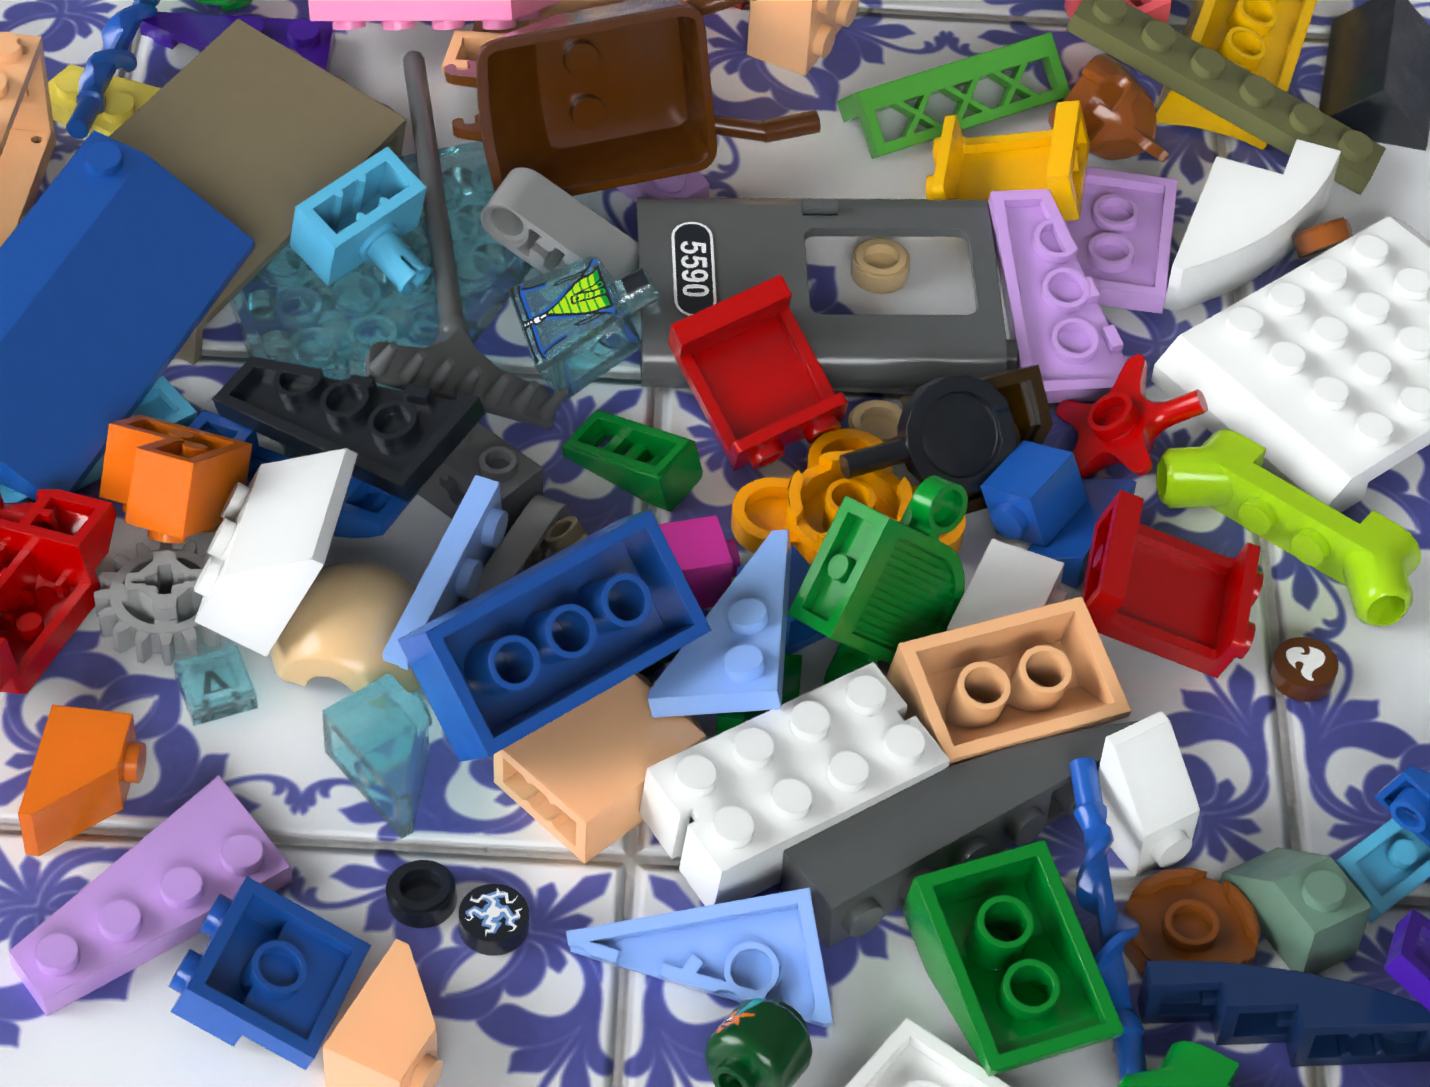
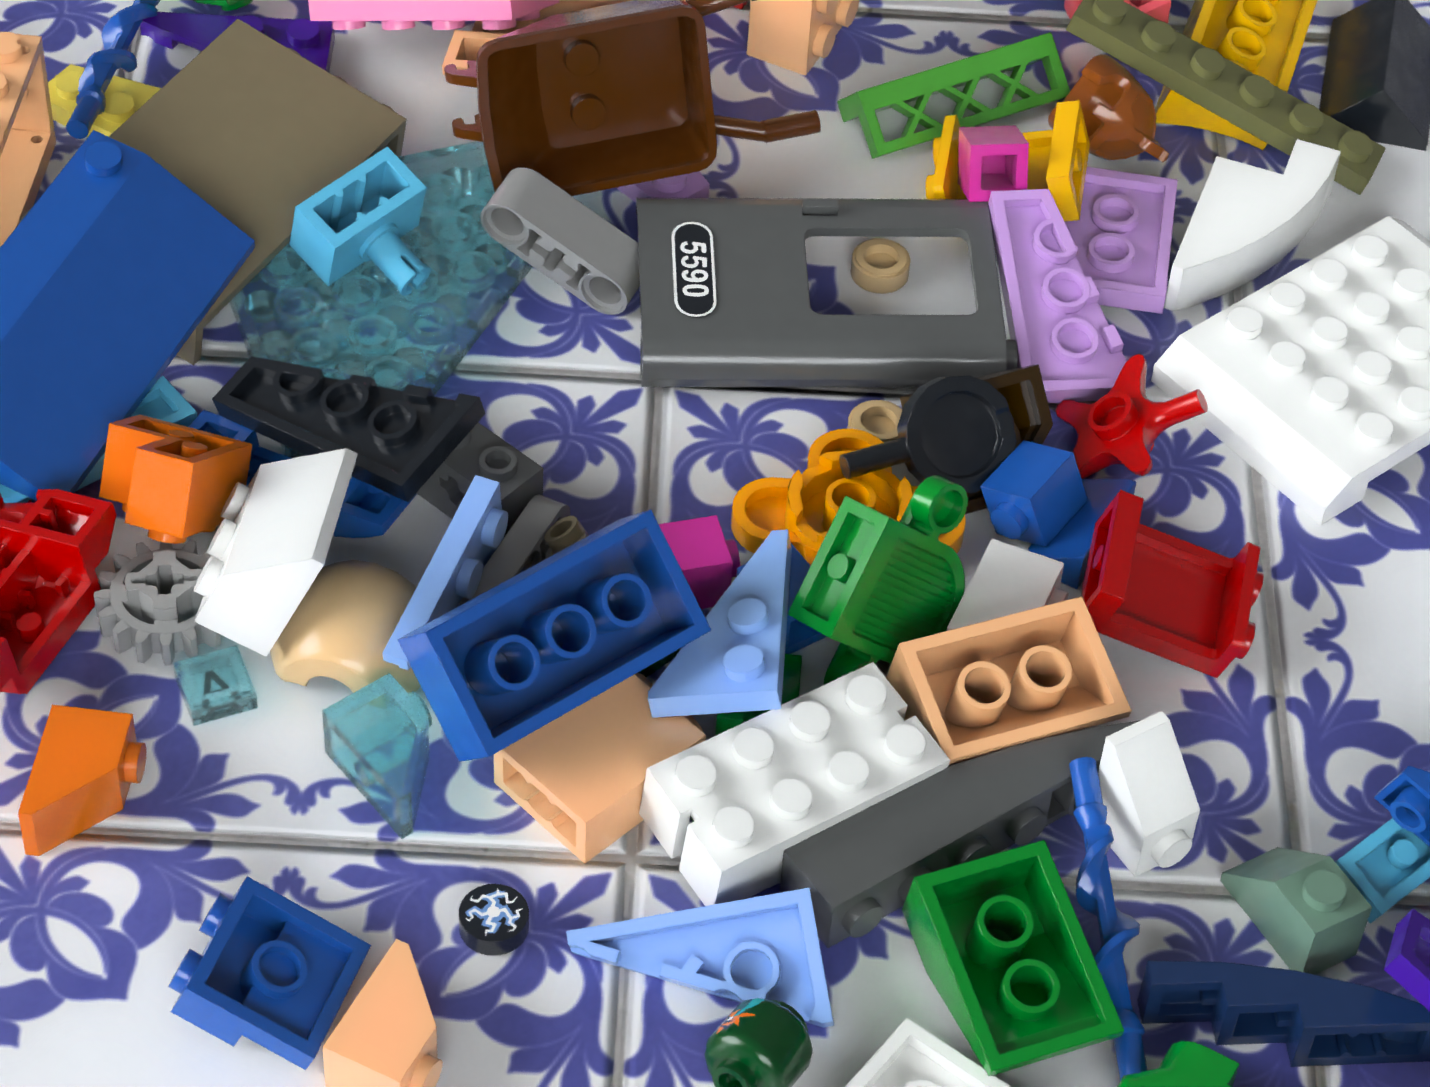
(148, 898): lavender wing -> none
(421, 894): black tile -> none
(452, 361): dark grey piece -> none
(580, 321): clear light blue torso -> none
(661, 482): green slope -> none
(756, 375): red panel -> none
(991, 161): none -> dark pink brick
(1191, 920): dark orange tile -> none
(1304, 669): reddish brown tile -> none
(1322, 237): dark orange tile -> none
(1365, 557): lime plate -> none

